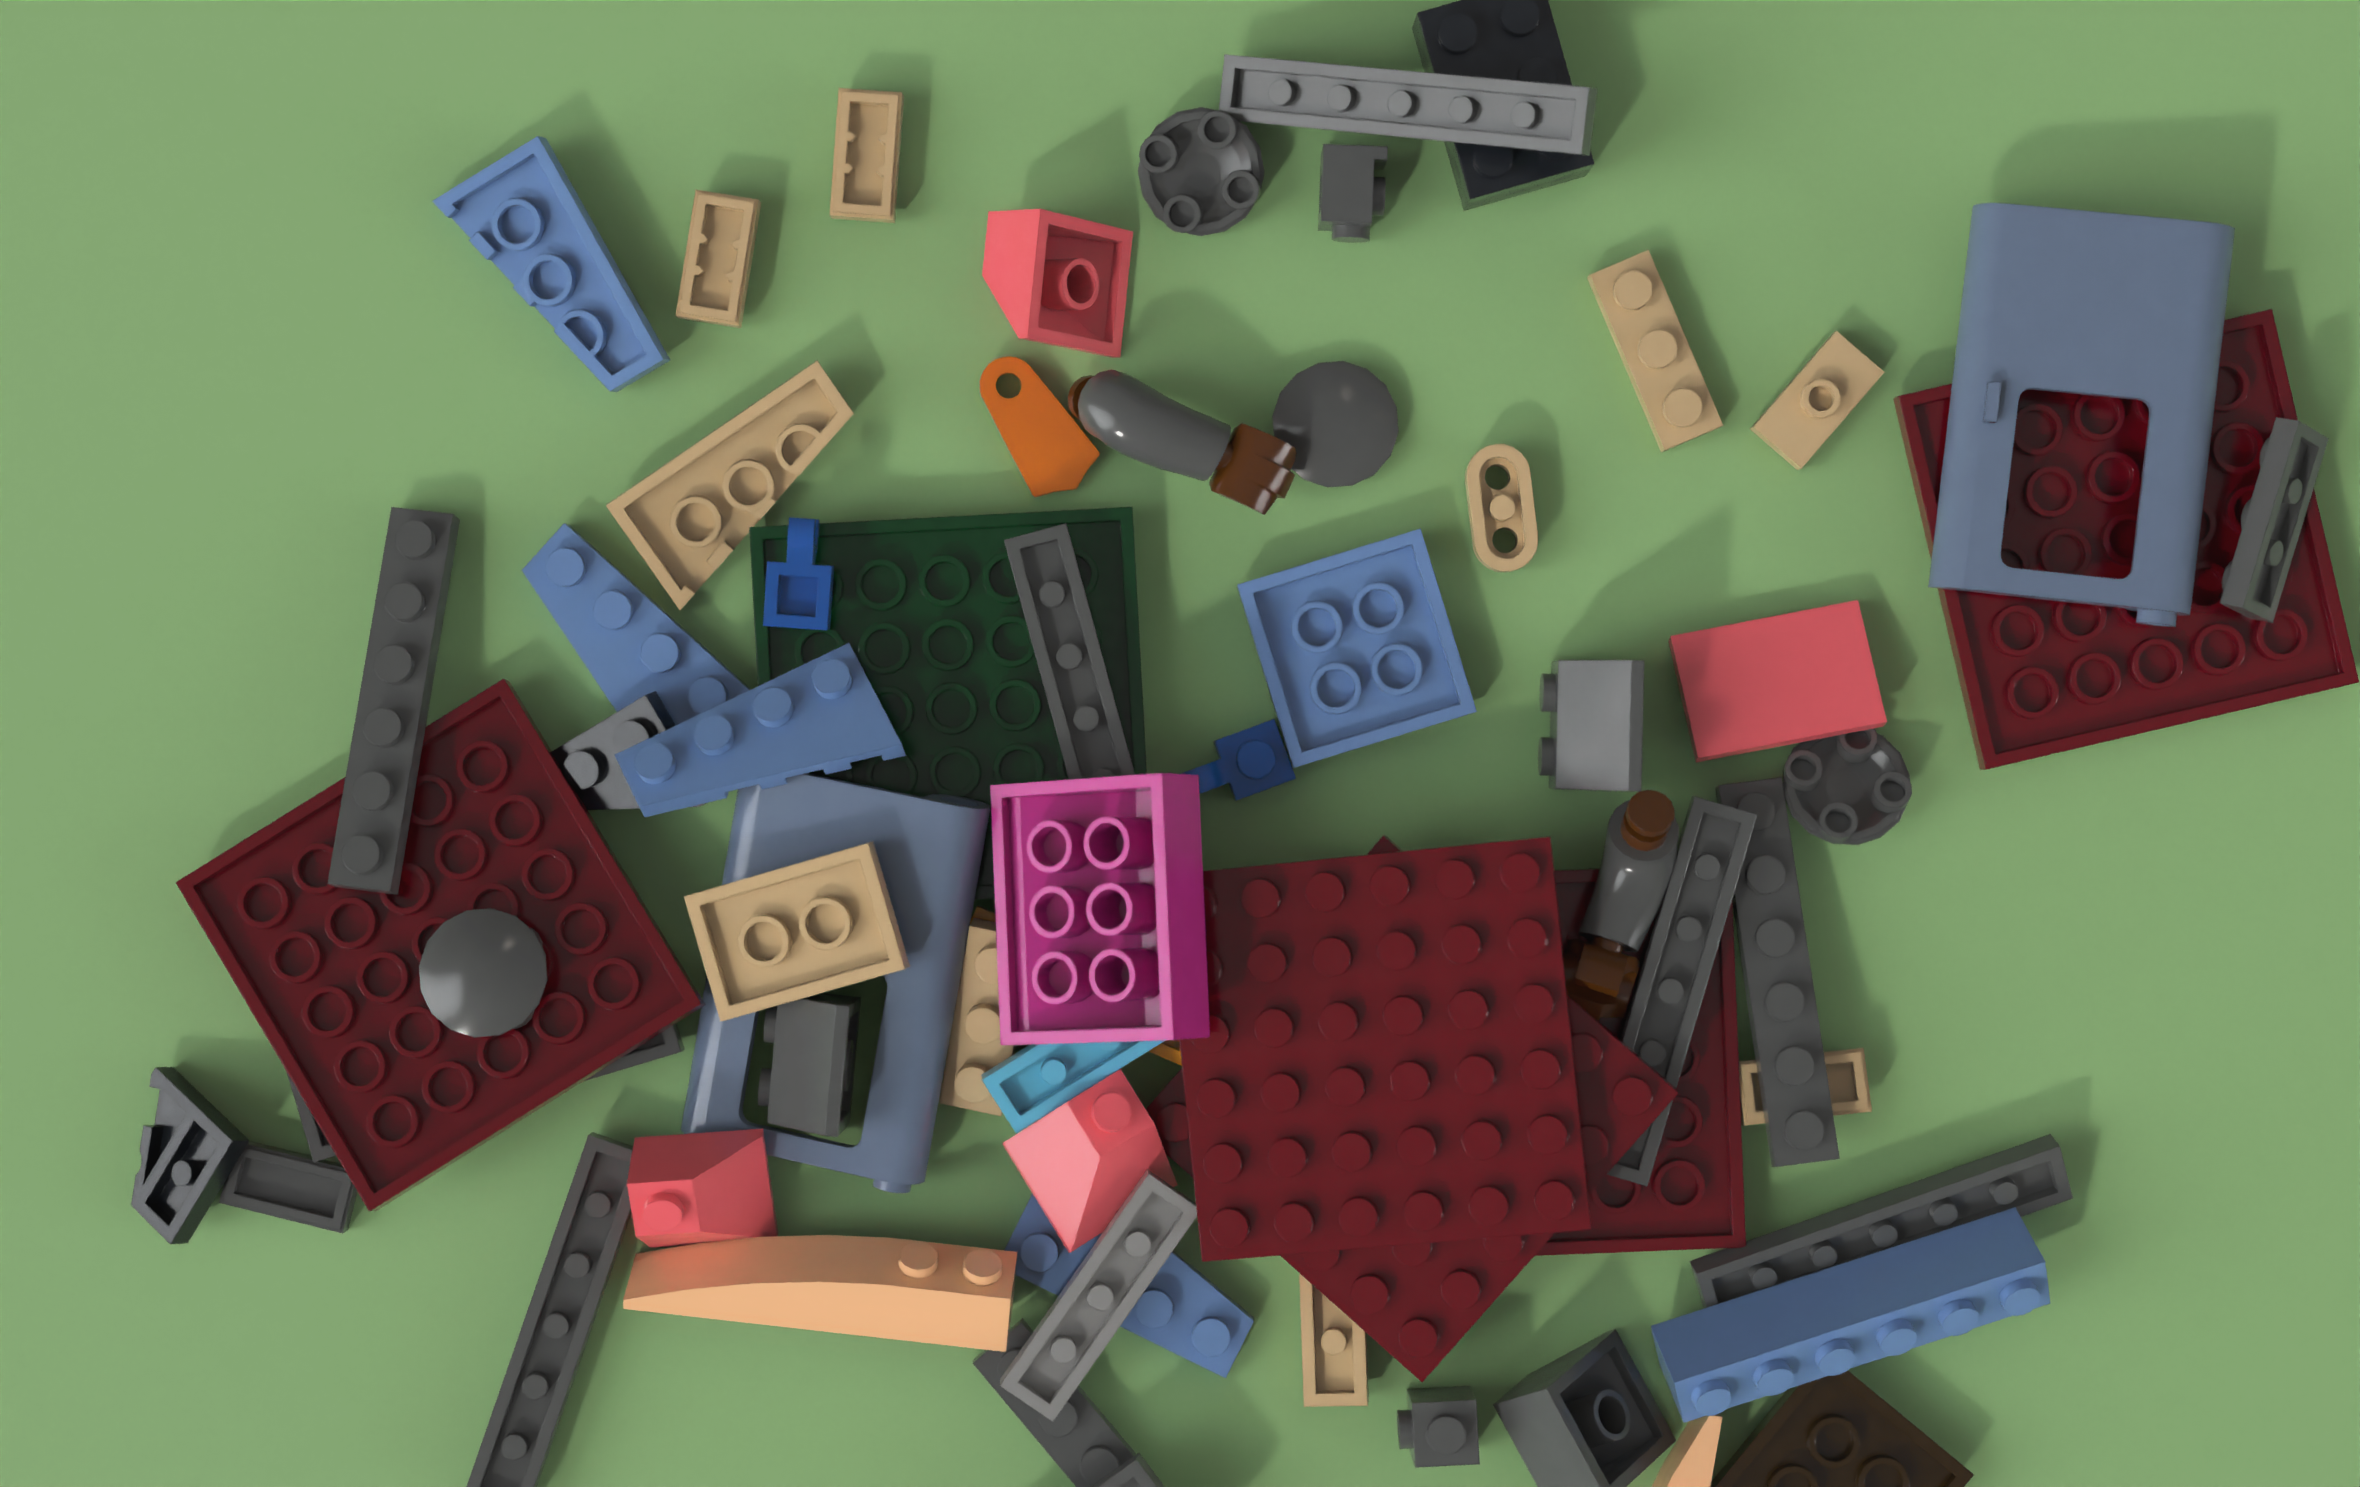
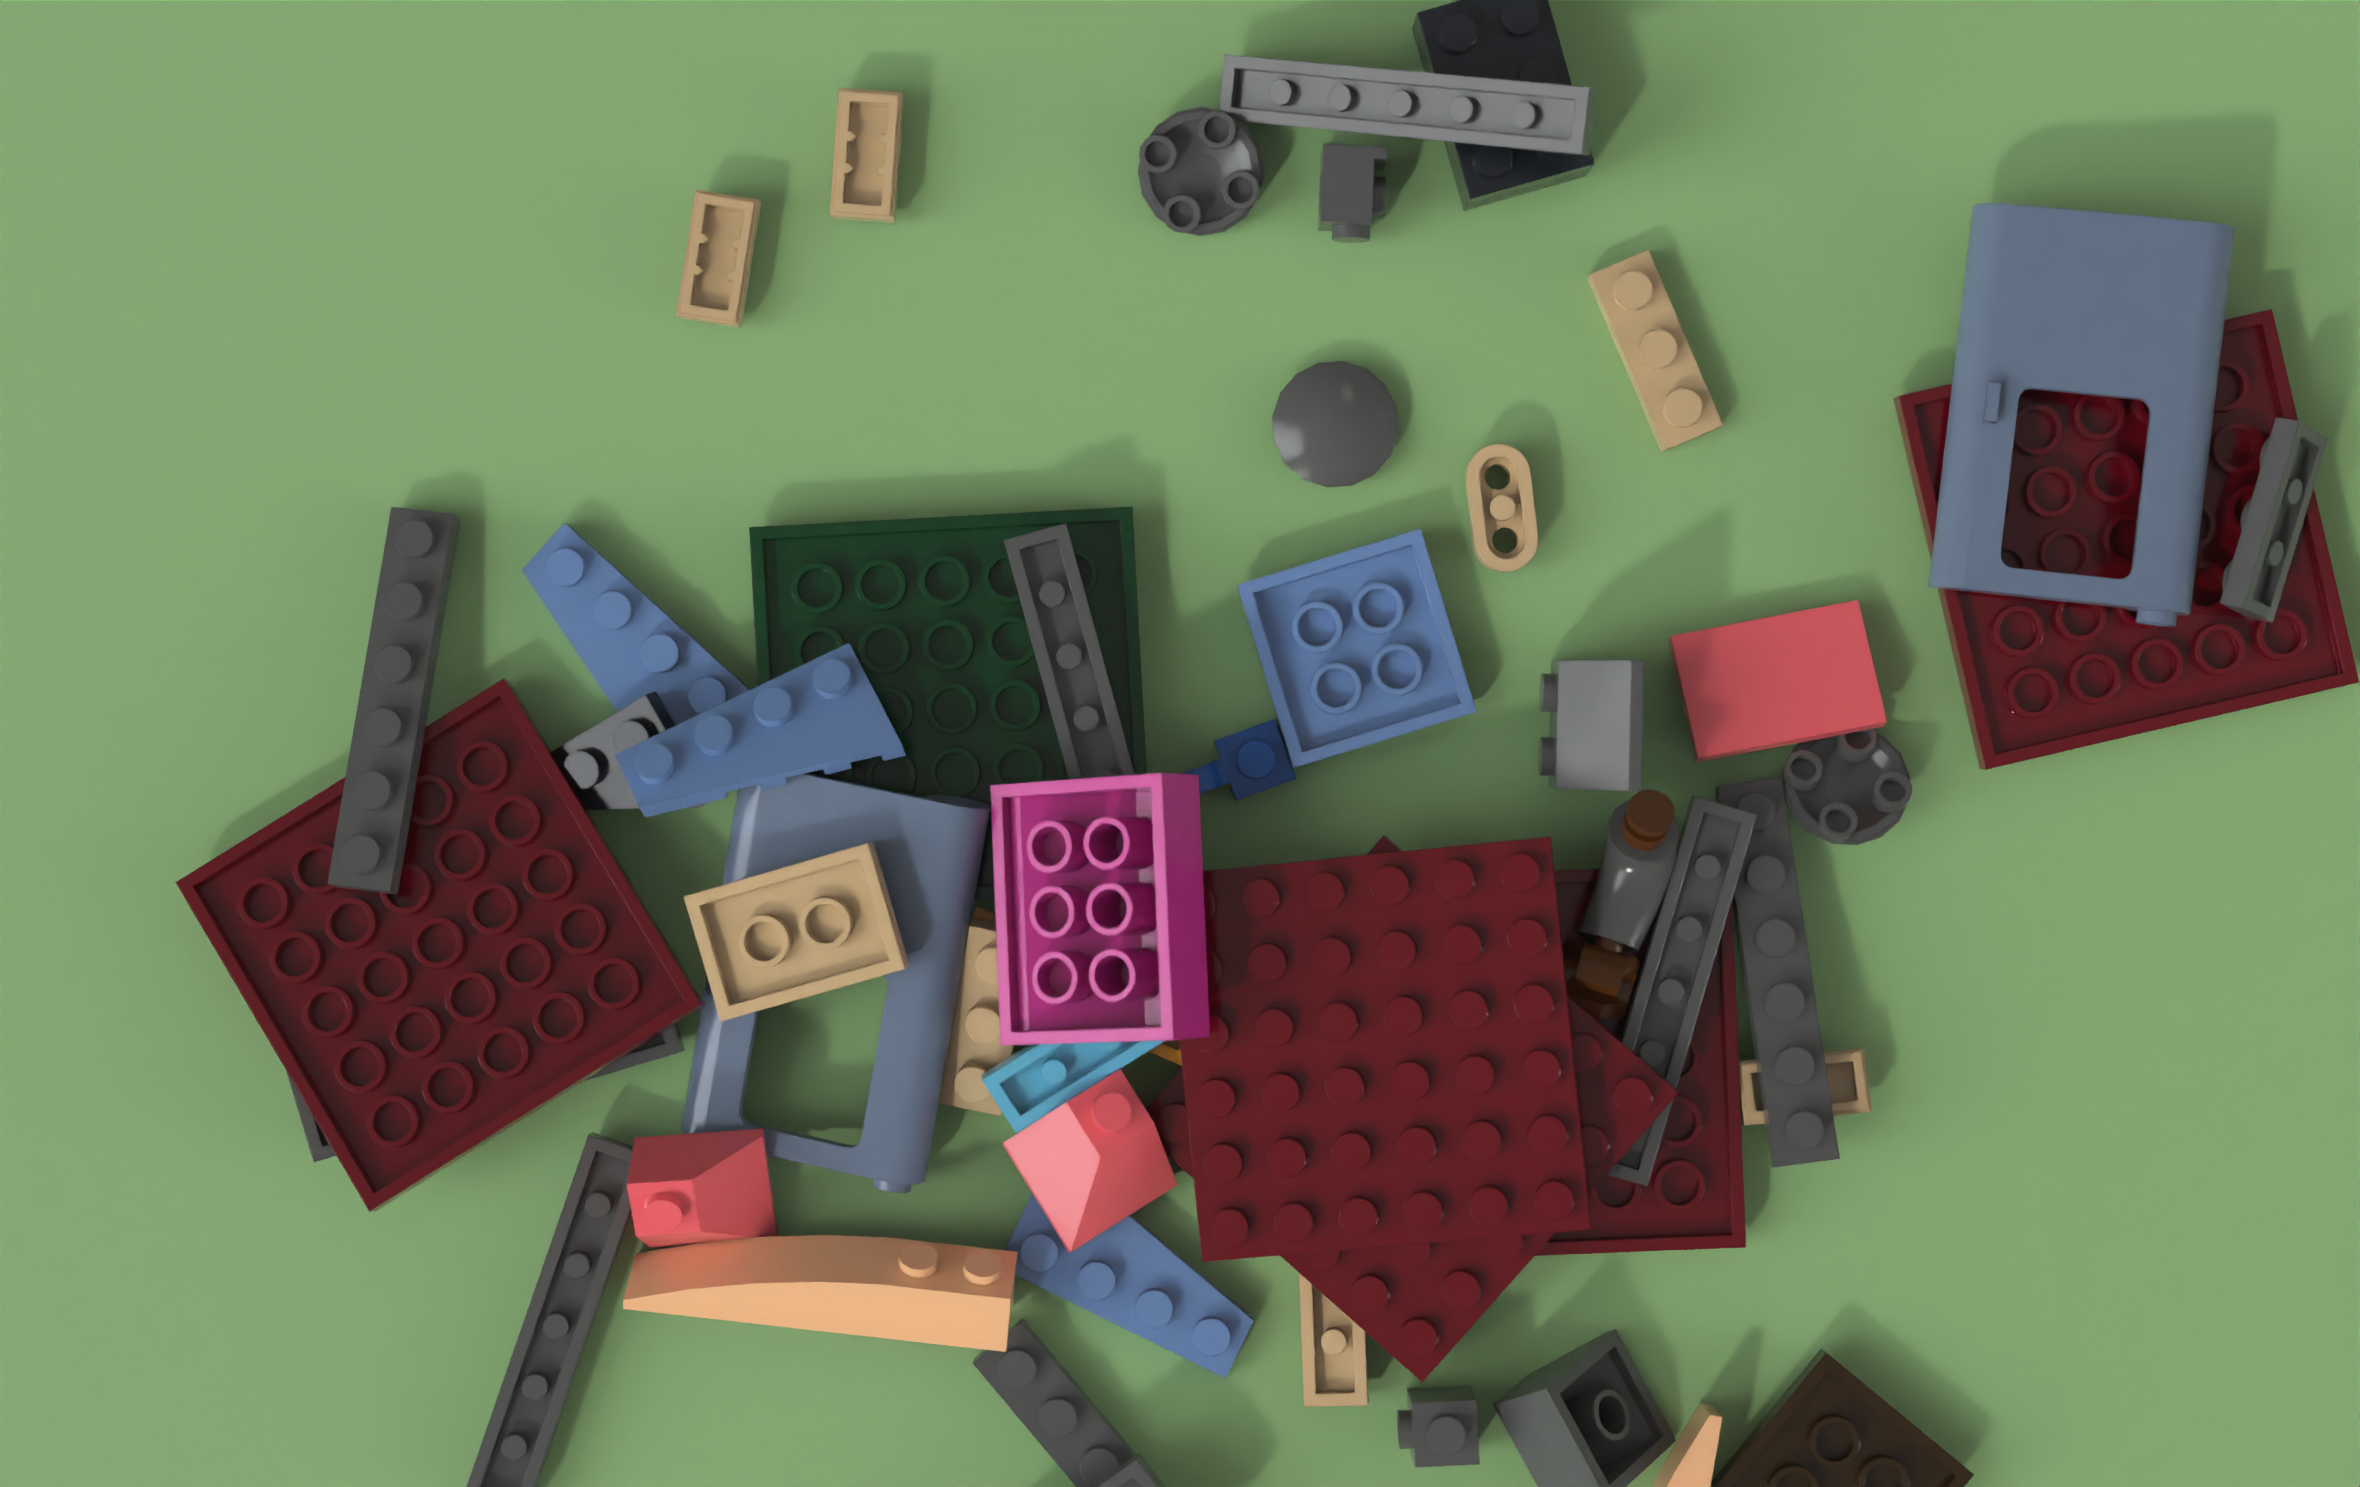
(183, 1158): black wing -> none
(291, 1187): dark grey tile -> none
(483, 972): dark grey dish -> none
(546, 244): medium blue wing -> none
(709, 495): tan wing -> none
(799, 590): blue plate -> none
(811, 1063): dark grey slope -> none
(1037, 430): orange piece -> none
(1059, 278): coral slope -> none
(1099, 1295): light grey plate -> none
(1172, 437): dark grey piece -> none
(1817, 400): tan plate -> none
(1851, 1314): medium blue brick -> none
(2018, 1177): dark grey plate -> none

